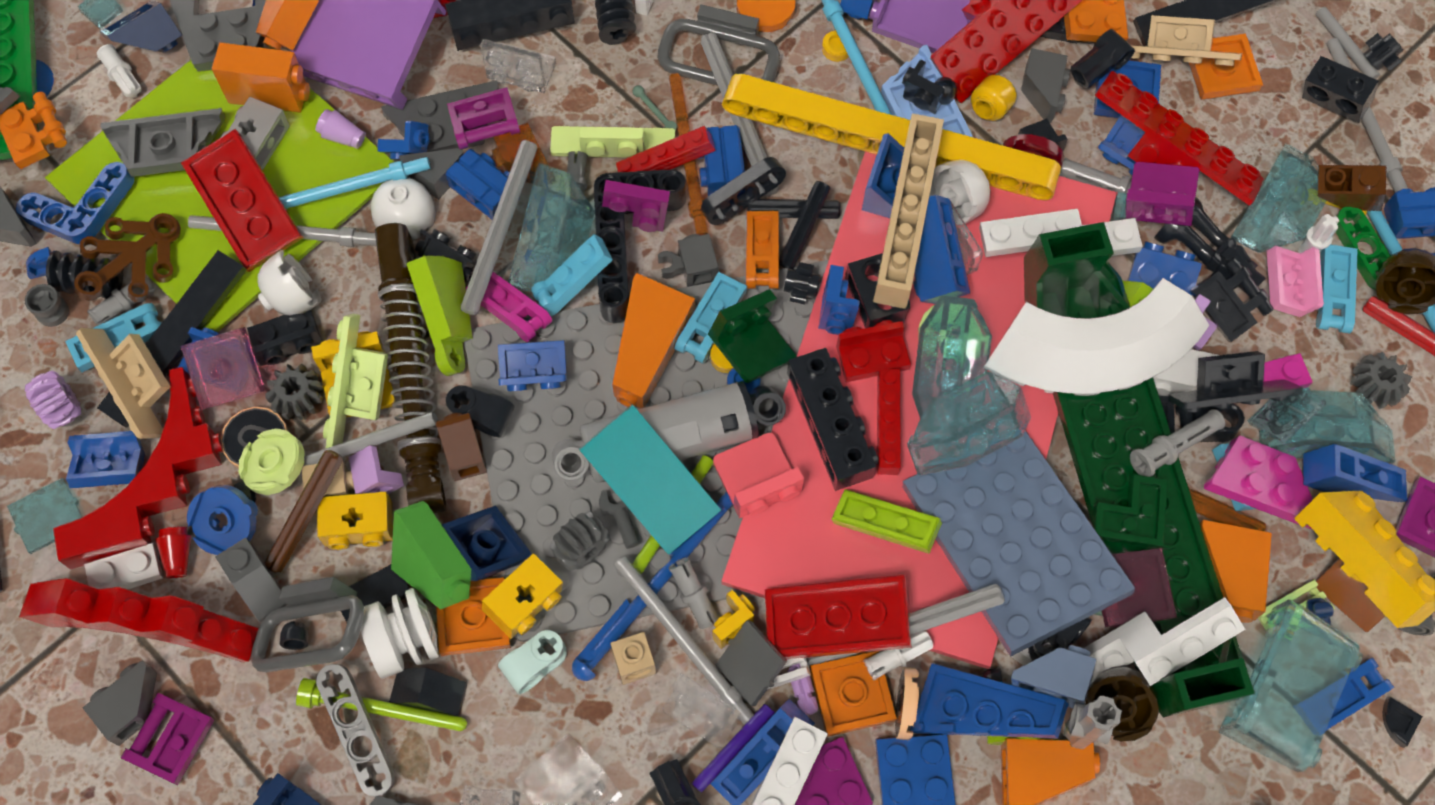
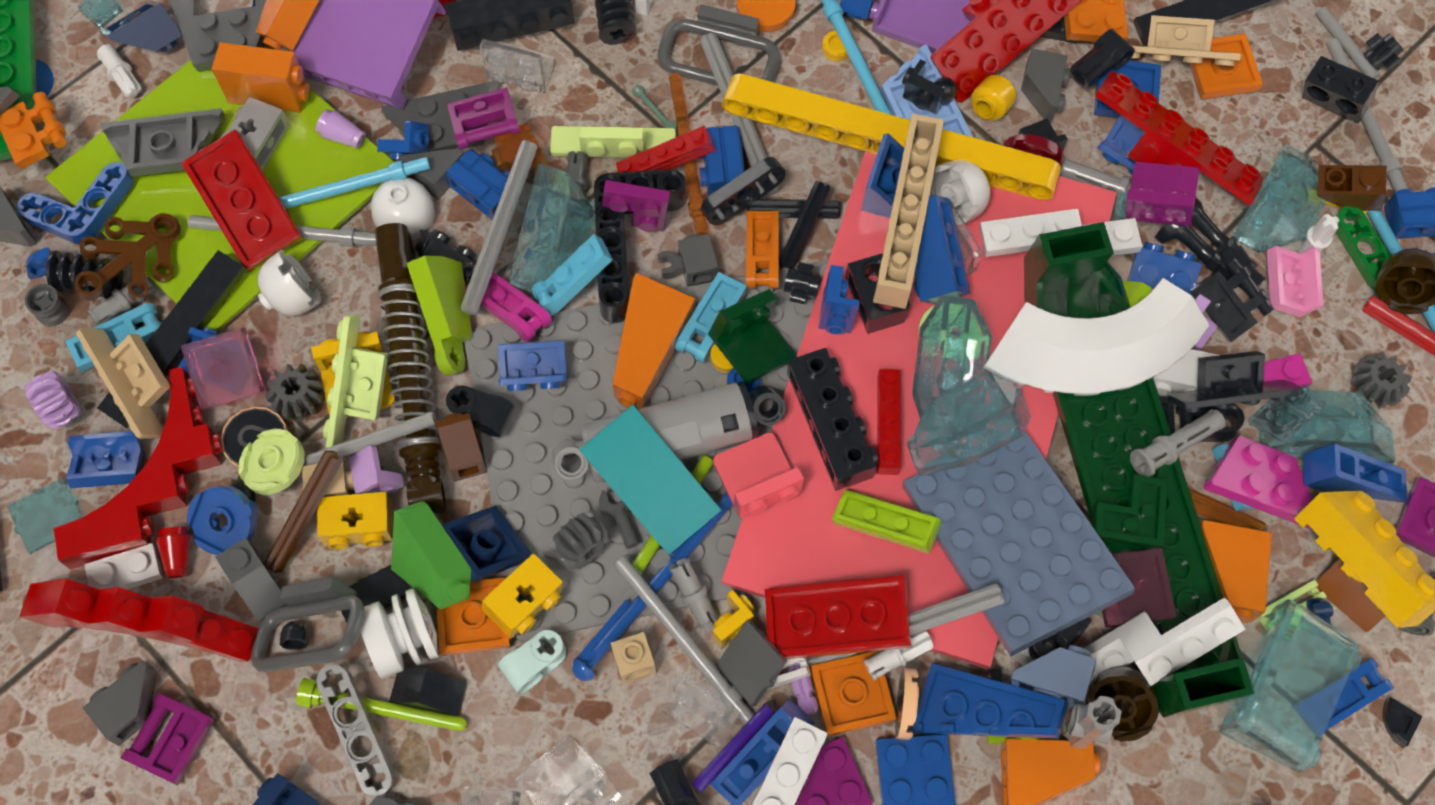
(284, 337): black bracket -> none
(871, 349): red bracket -> none
(1338, 287): medium azure plate -> none

